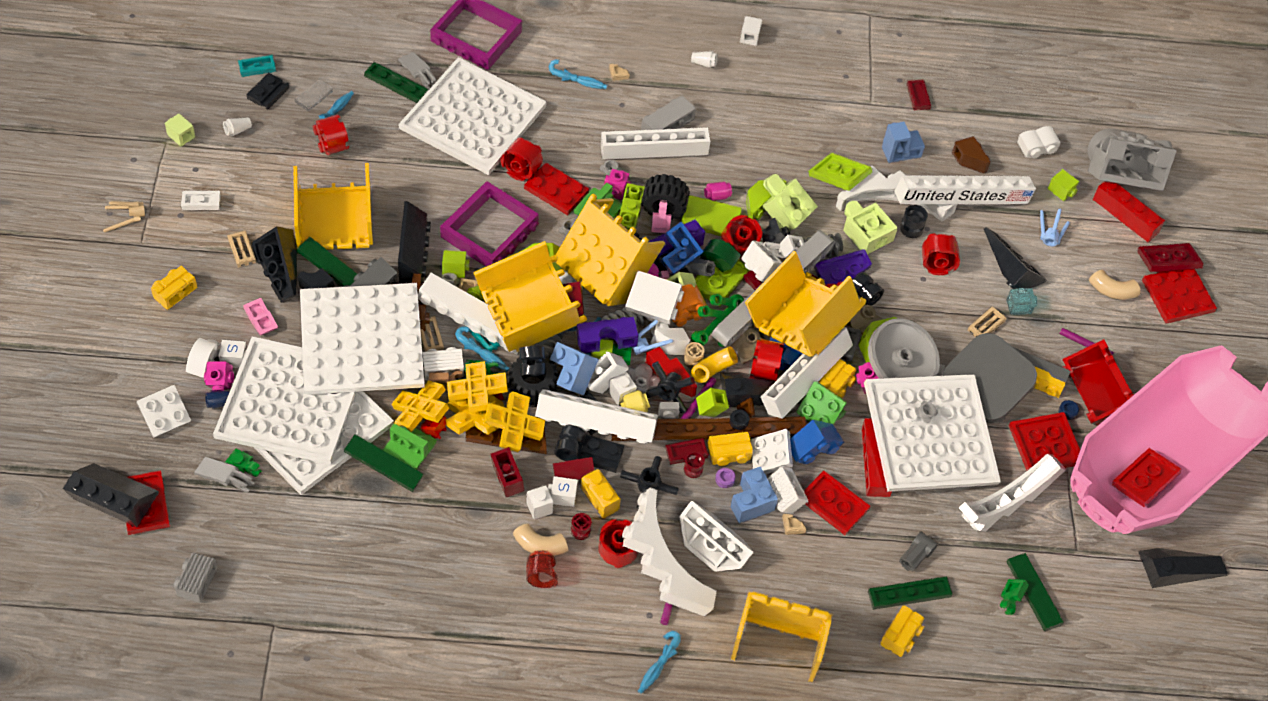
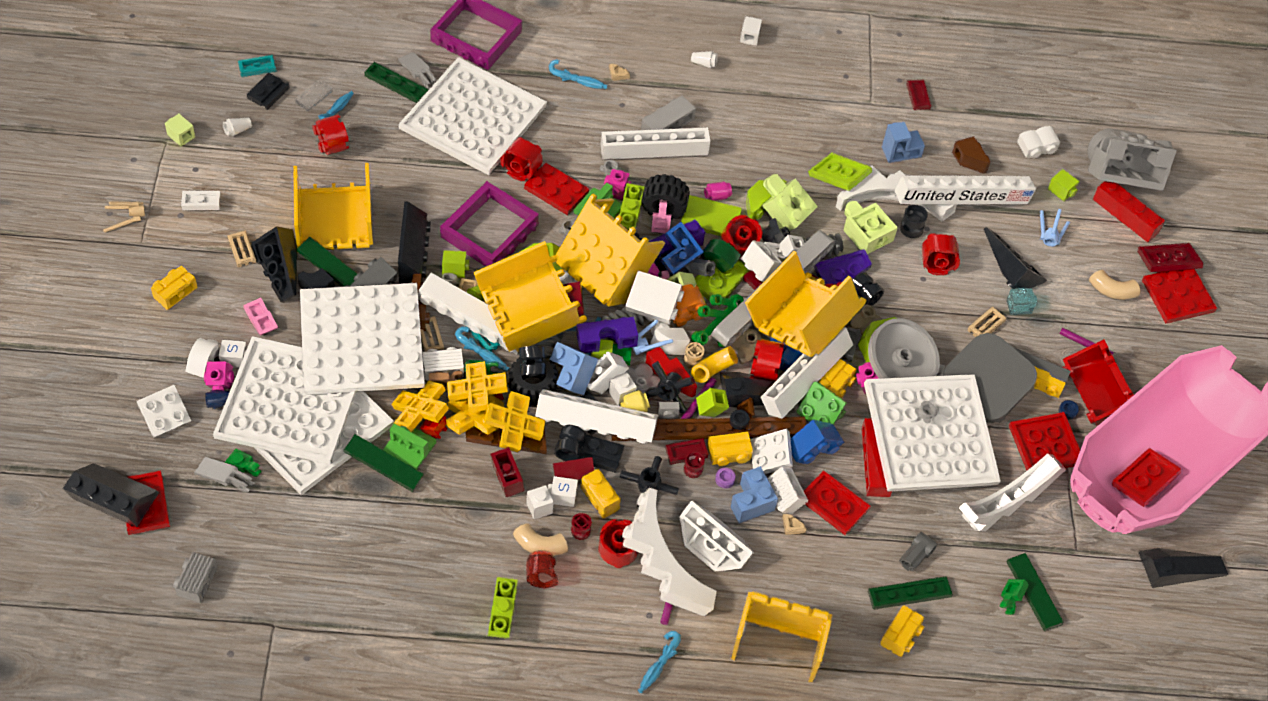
(503, 607): none -> lime slope

